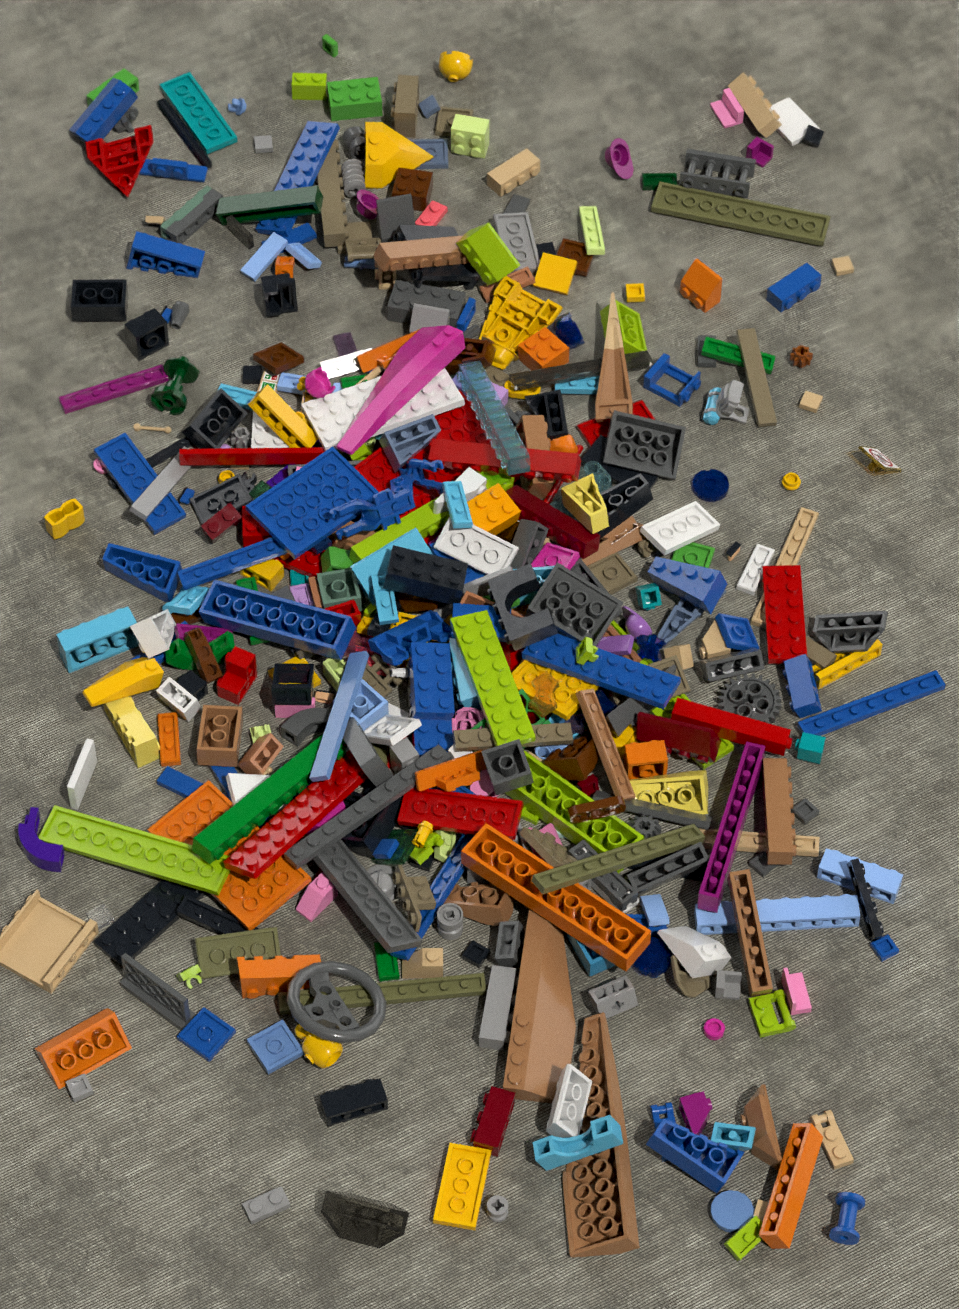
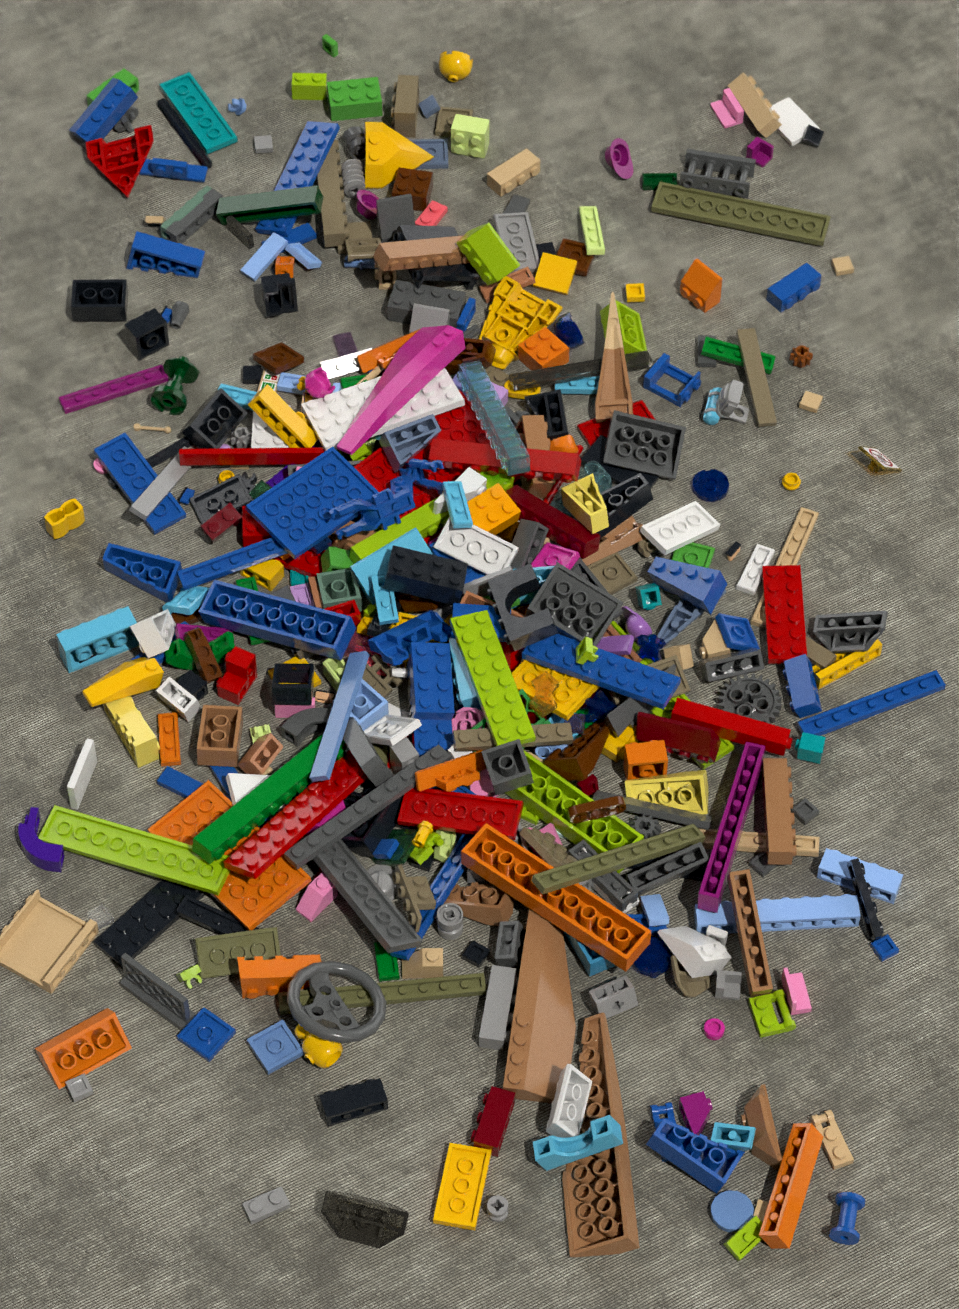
(605, 744): medium nougat tile -> none
(717, 934): none -> white tile

